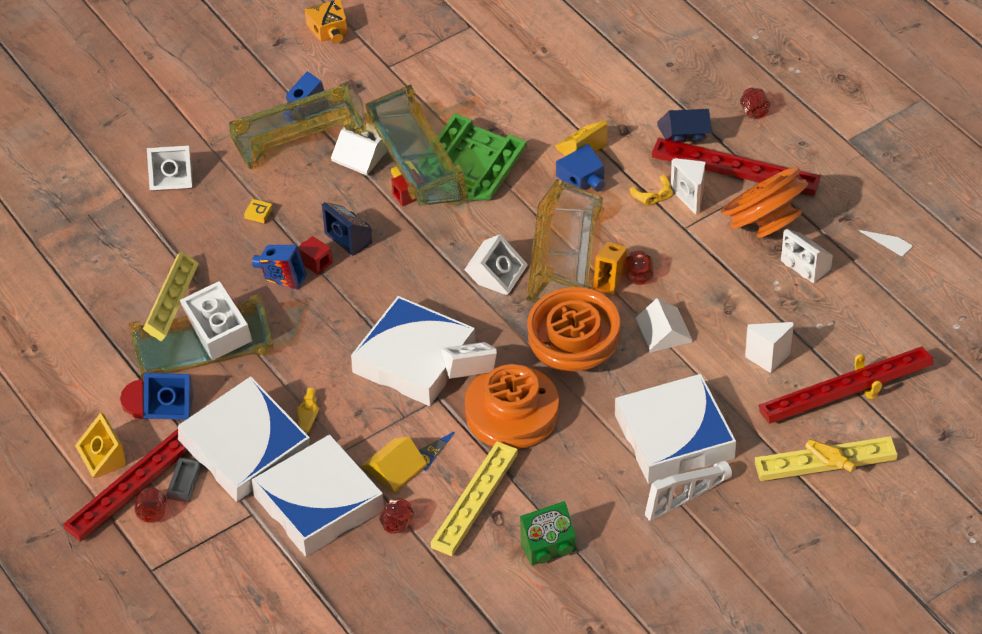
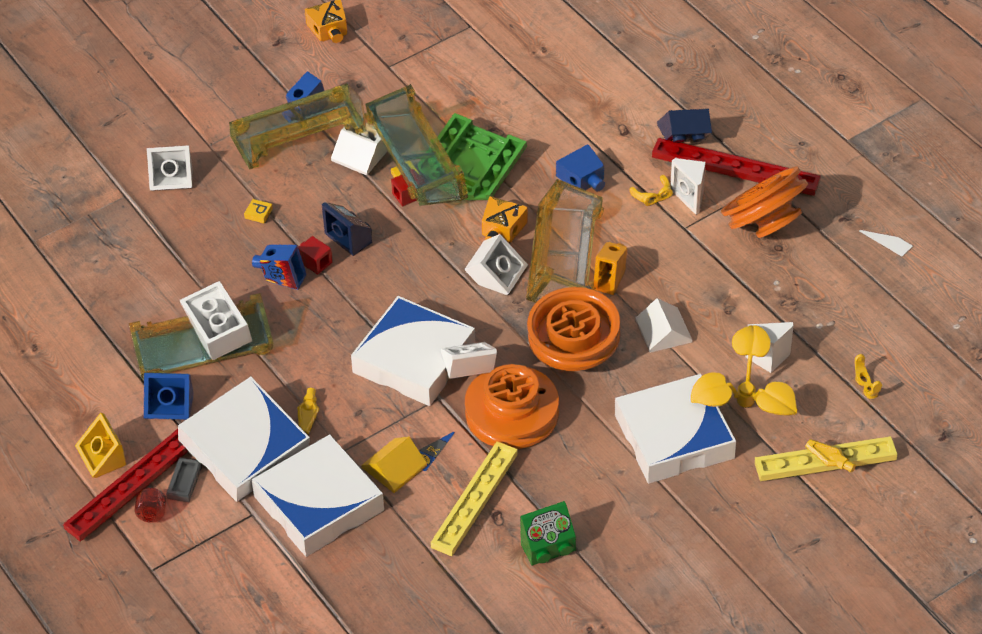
(133, 399): red tile -> none
(170, 296): light yellow plate -> none
(396, 516): clear red head -> none
(503, 218): none -> light orange torso
(593, 134): yellow slope -> none
(639, 267): clear red head -> none
(662, 490): white plate -> none
(714, 391): none -> yellow plant
(755, 103): clear red head -> none
(805, 256): white slope -> none
(845, 385): red plate -> none

